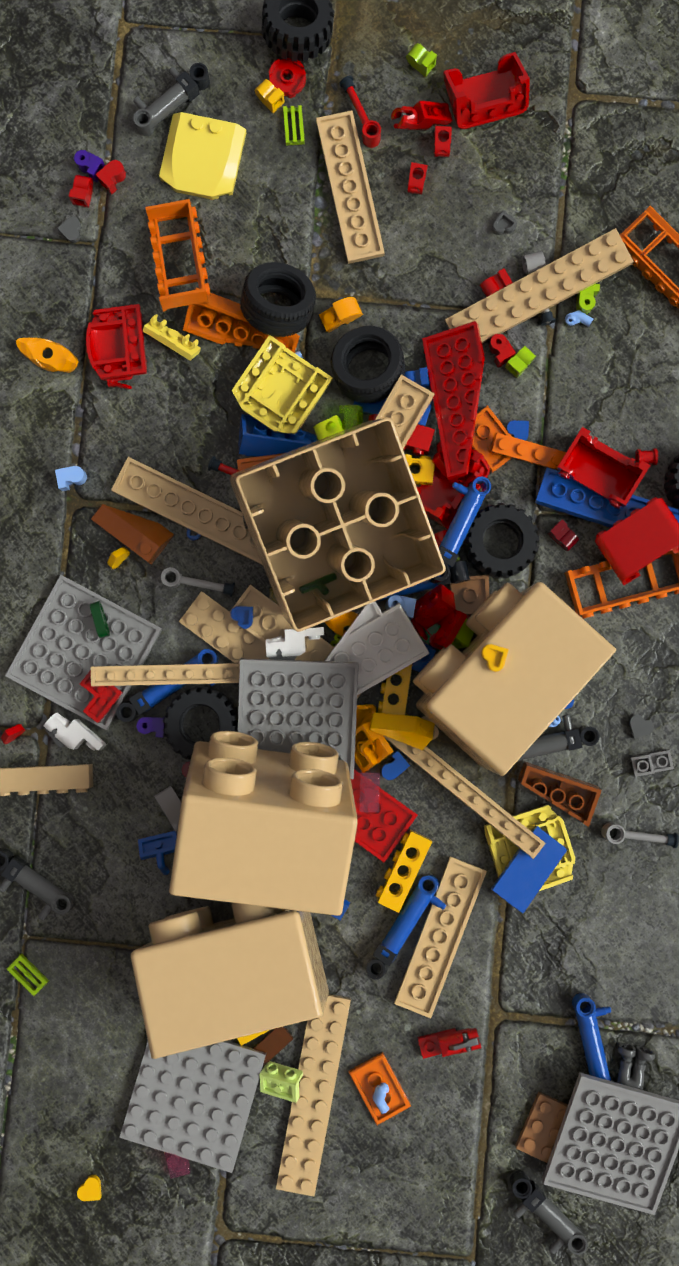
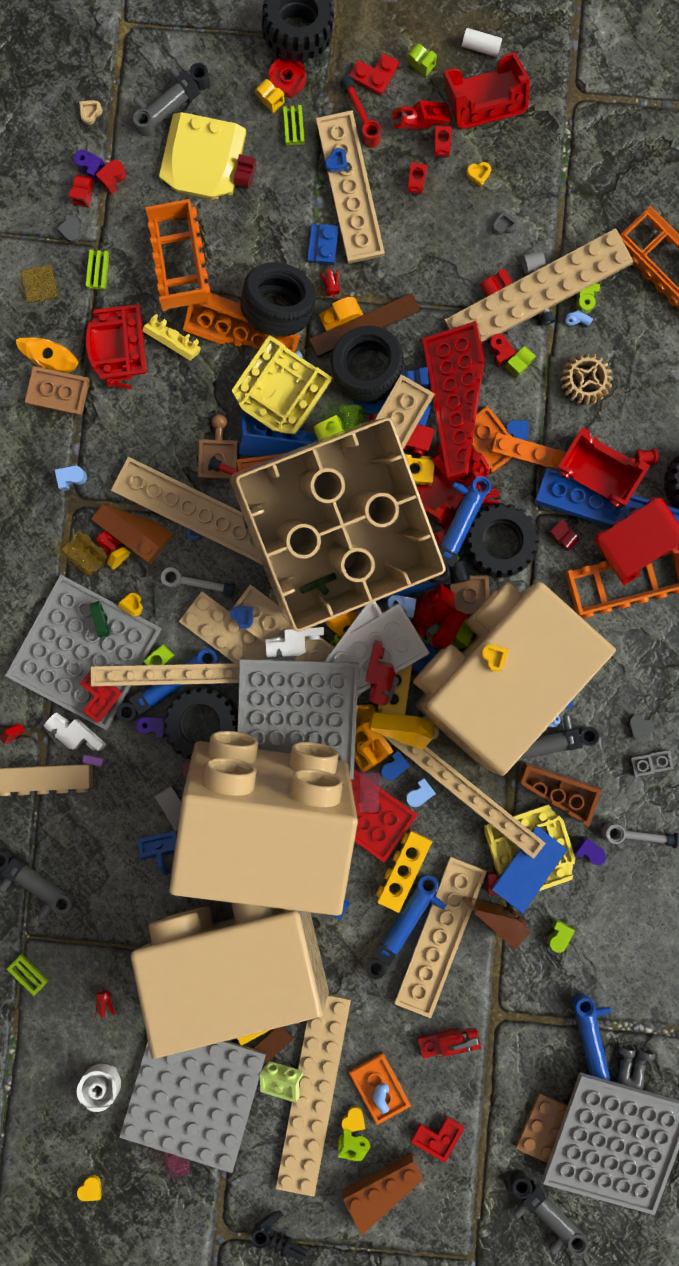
(39, 283): none -> clear yellow piece
(57, 391): none -> medium nougat plate
(85, 554): none -> clear yellow bracket
(89, 111): none -> tan tile
(94, 760): none -> medium lavender tile
(94, 1097): none -> white brick
(98, 255): none -> lime tile
(102, 998): none -> red piece
(108, 542): none -> red piece
(131, 604): none -> yellow tile
(161, 656): none -> lime leg
(222, 449): none -> medium nougat plate
(245, 171): none -> dark red leg
(271, 1239): none -> black piece
(323, 244): none -> blue plate
(331, 284): none -> red piece
(337, 161): none -> blue tile
(352, 1147): none -> lime leg
(354, 1120): none -> yellow tile
(375, 78): none -> red plate
(379, 317): none -> reddish brown tile
(381, 675): none -> red plate
(382, 1190): none -> dark orange wedge
(418, 796): none -> light blue leg
(438, 1143): none -> red plate
(478, 173): none -> yellow tile
(481, 42): none -> white brick
(491, 879): none -> red tile
(492, 494): none -> red piece
(505, 923): none -> reddish brown slope
(560, 937): none -> lime leg
(592, 383): none -> tan gear
(593, 853): none -> dark purple leg

